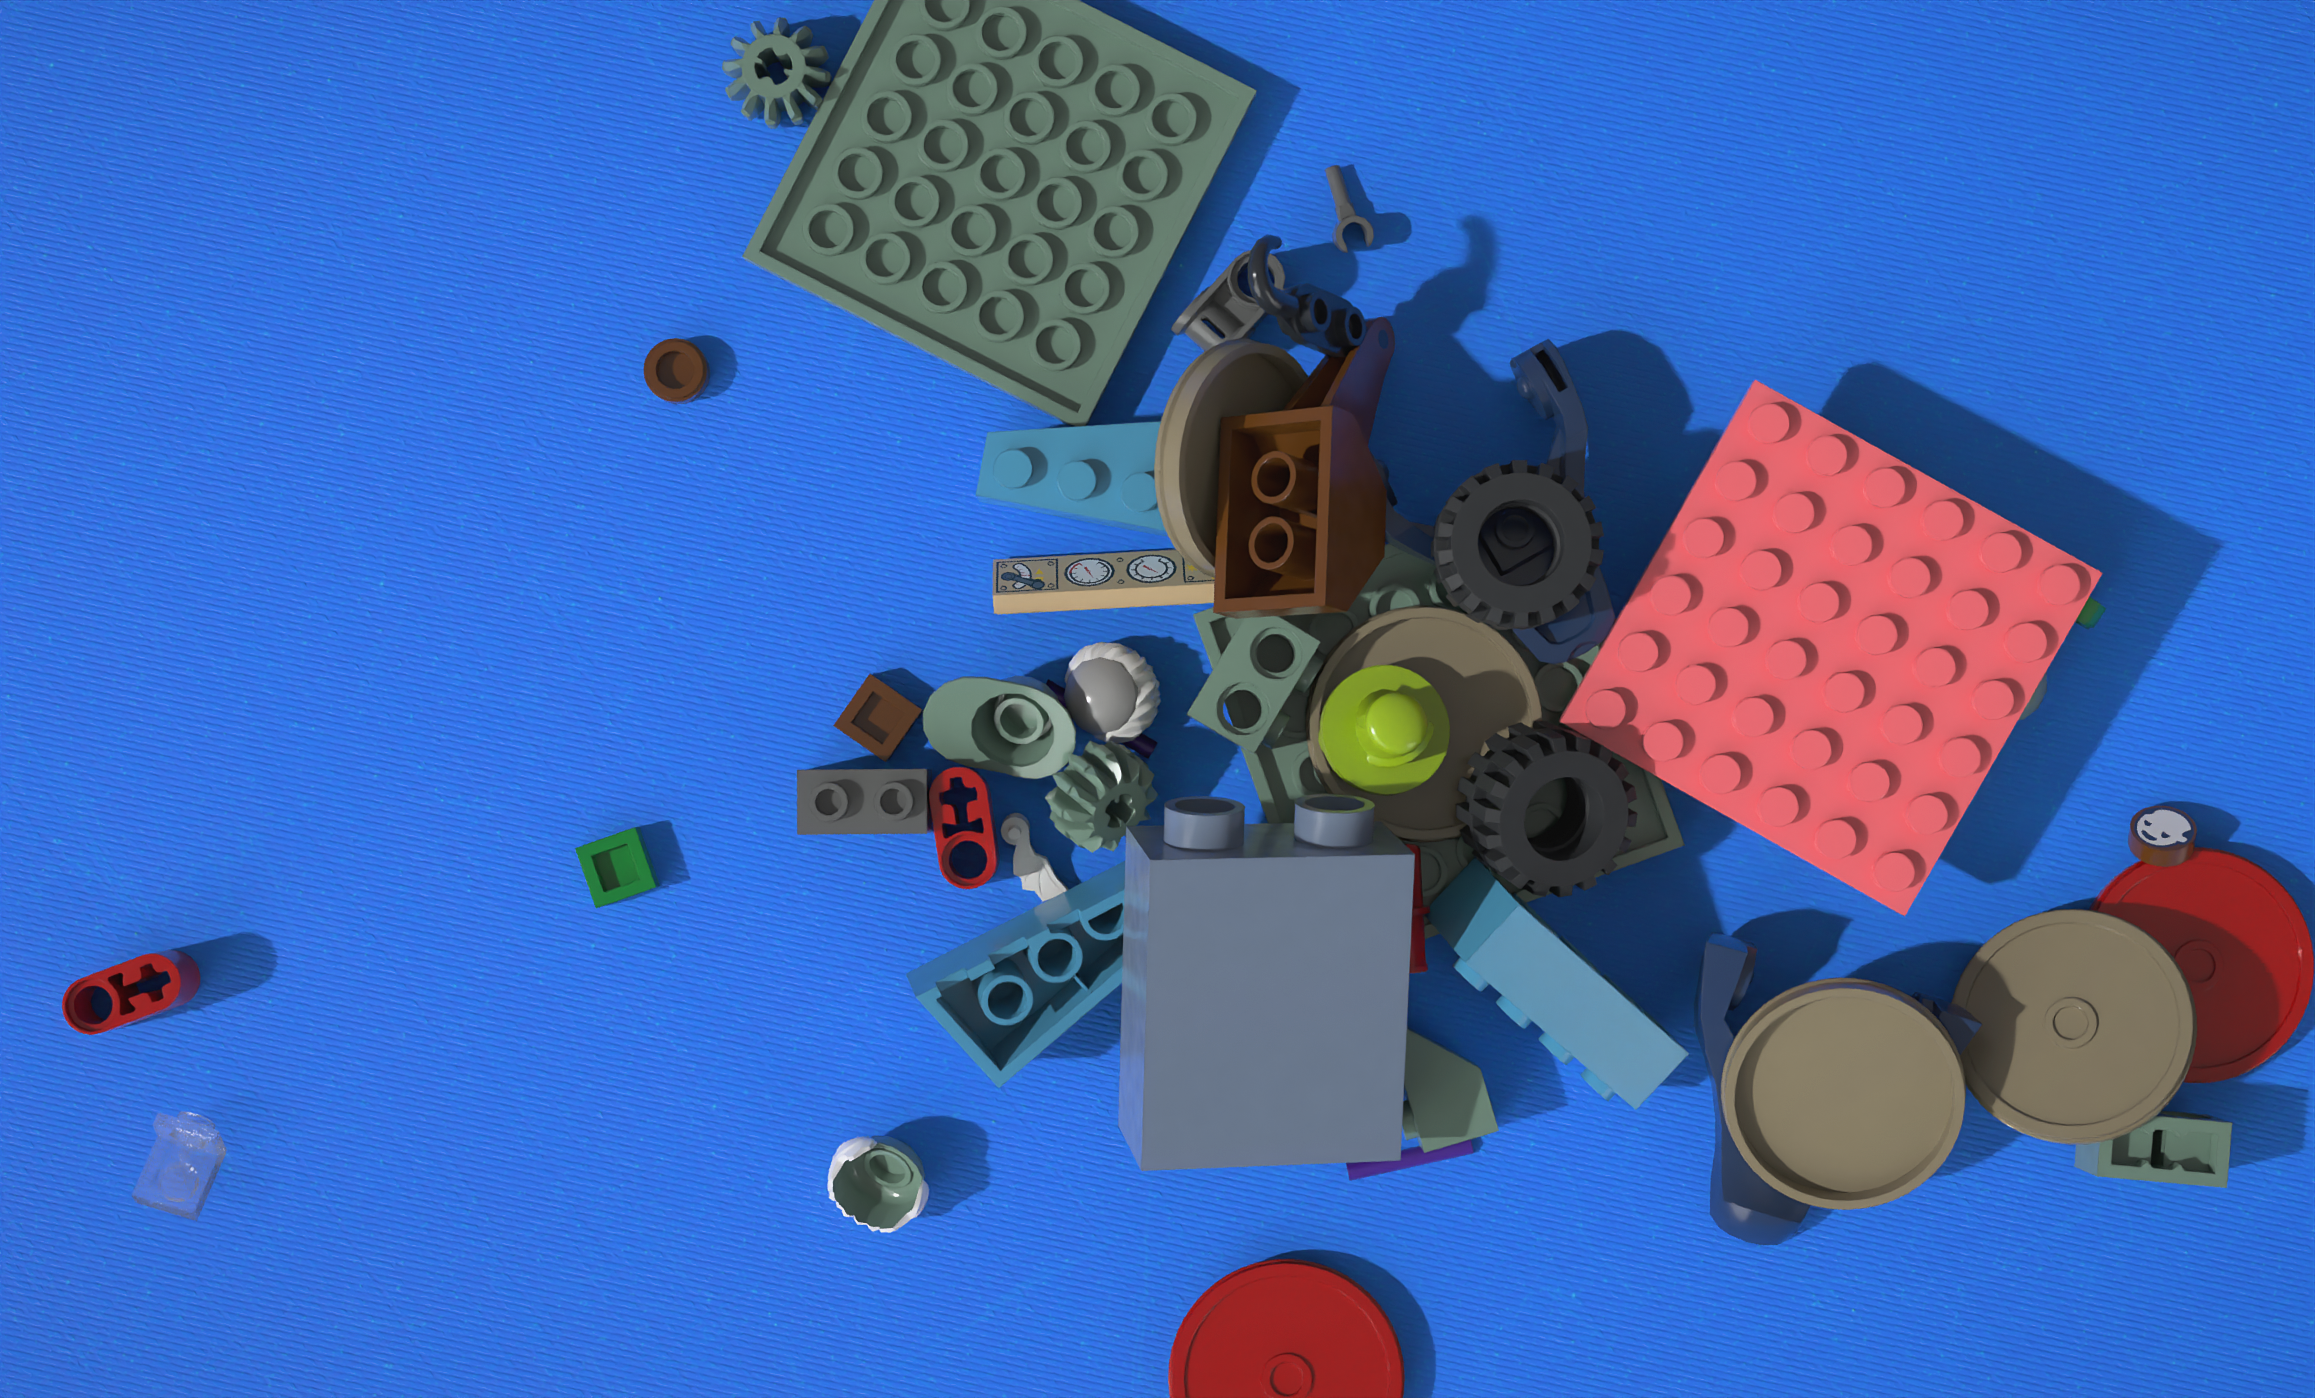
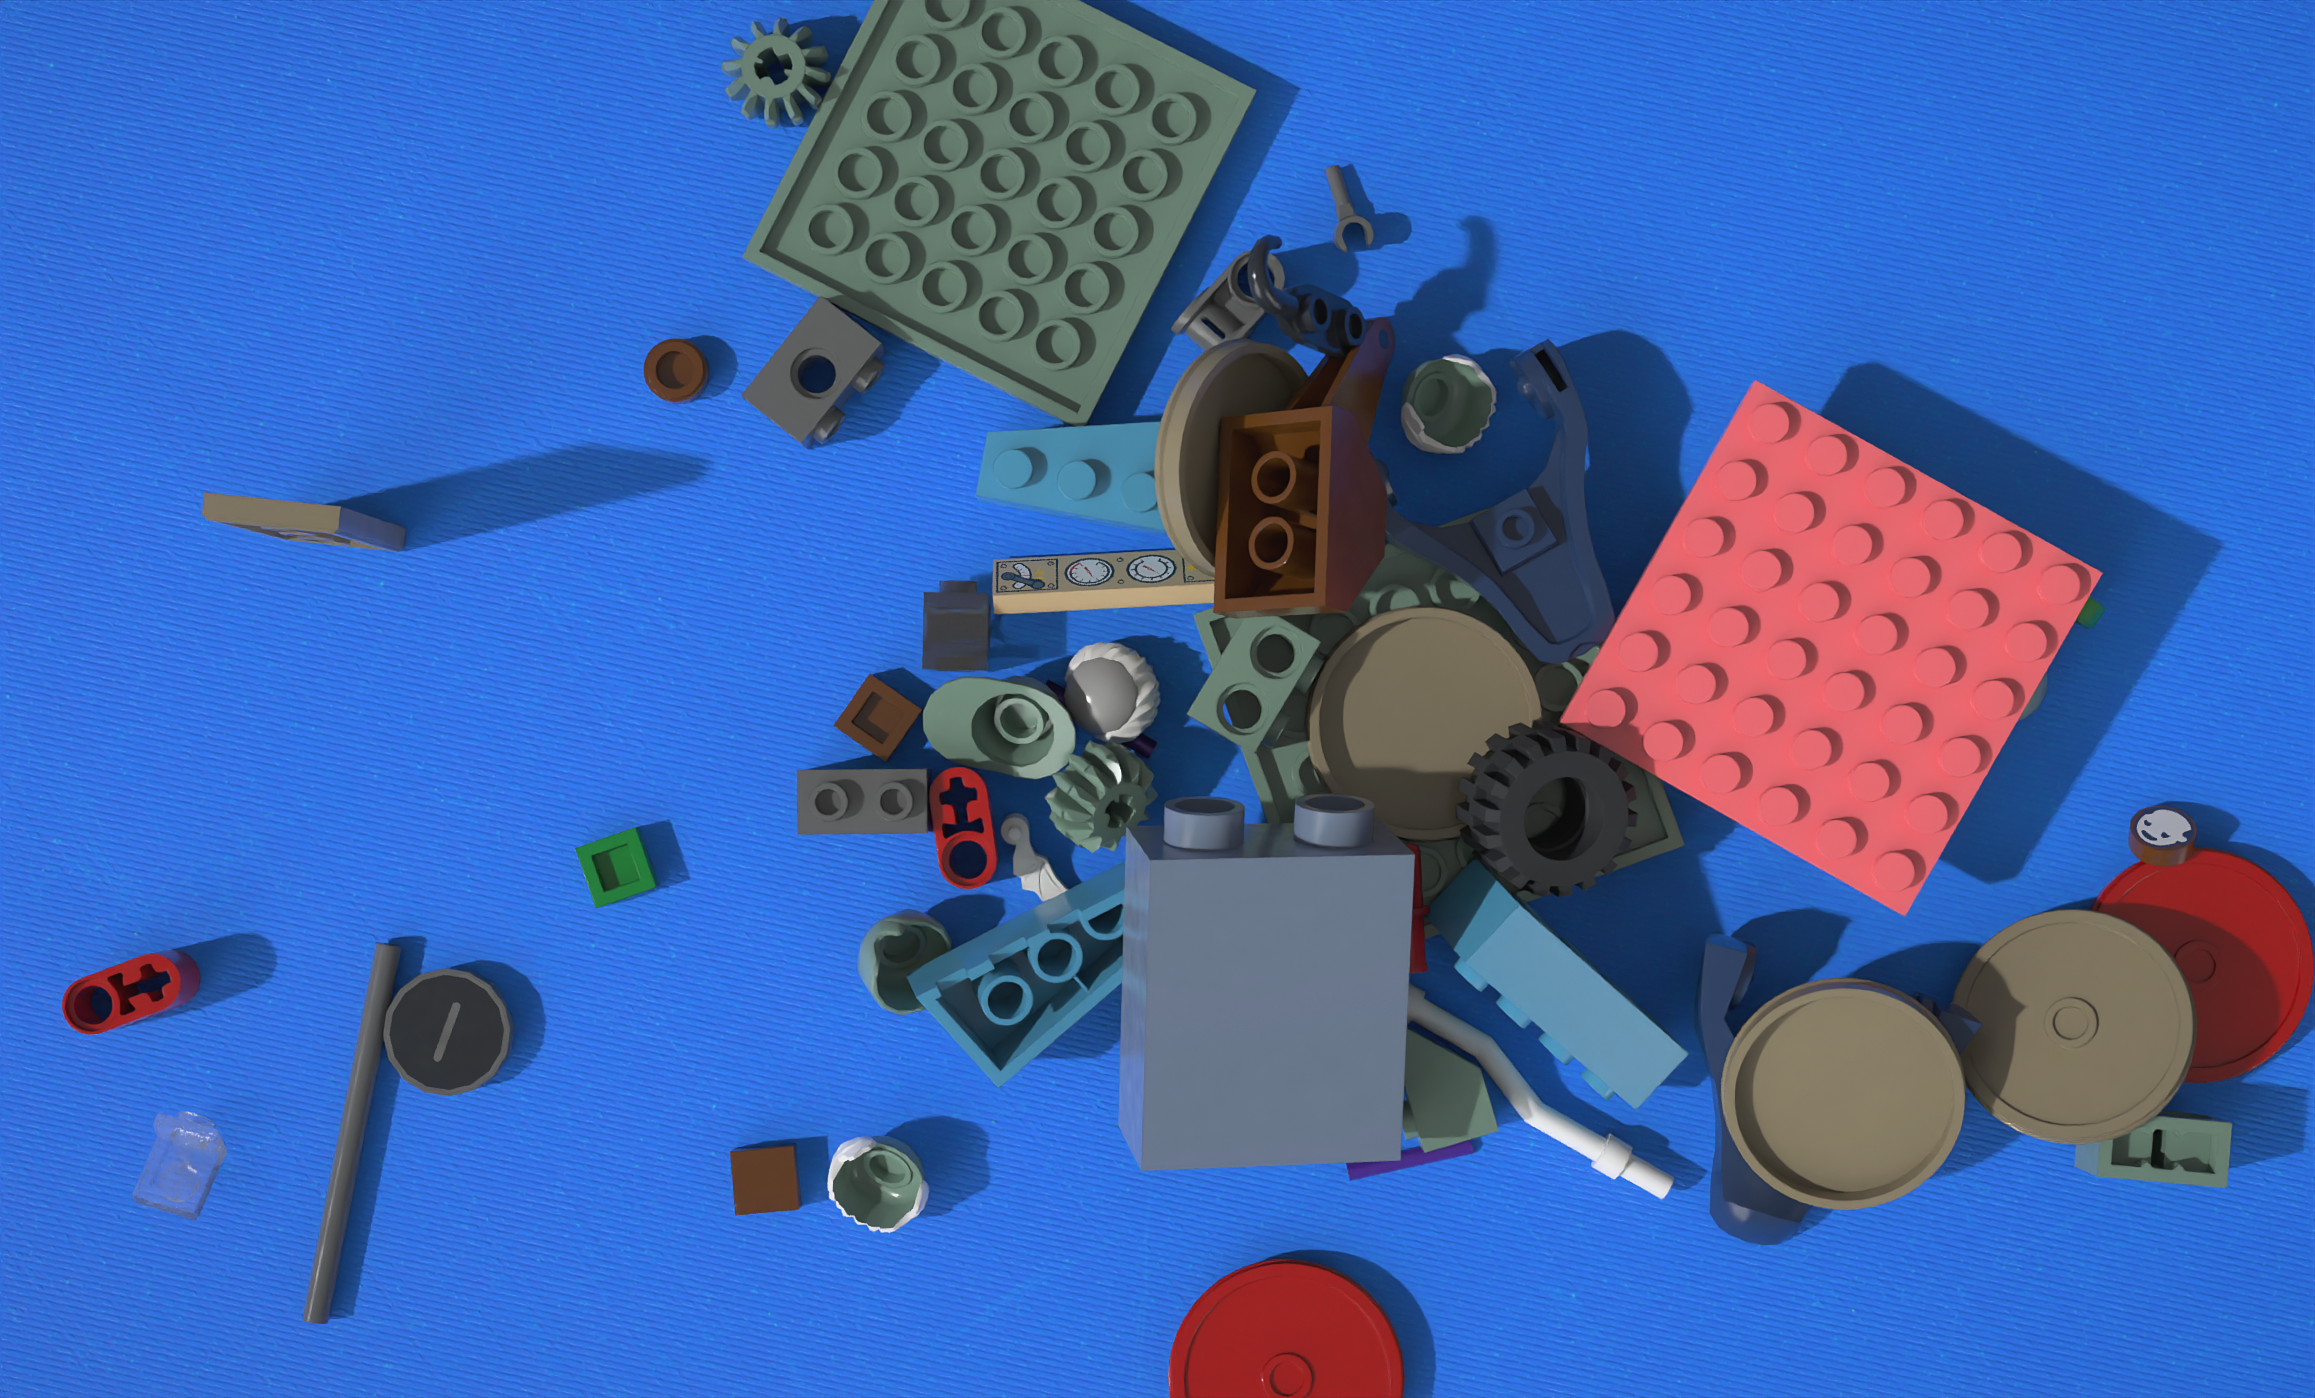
(303, 522): none -> dark tan tile
(351, 1134): none -> dark grey piece
(448, 1031): none -> black tile
(765, 1179): none -> reddish brown tile
(820, 336): none -> dark grey brick
(895, 948): none -> sand green hair
(957, 628): none -> clear smoke brick
(1384, 730): lime plate -> none
(1446, 404): none -> sand green hair
(1557, 506): black tyre -> none
(1607, 1154): none -> white bar

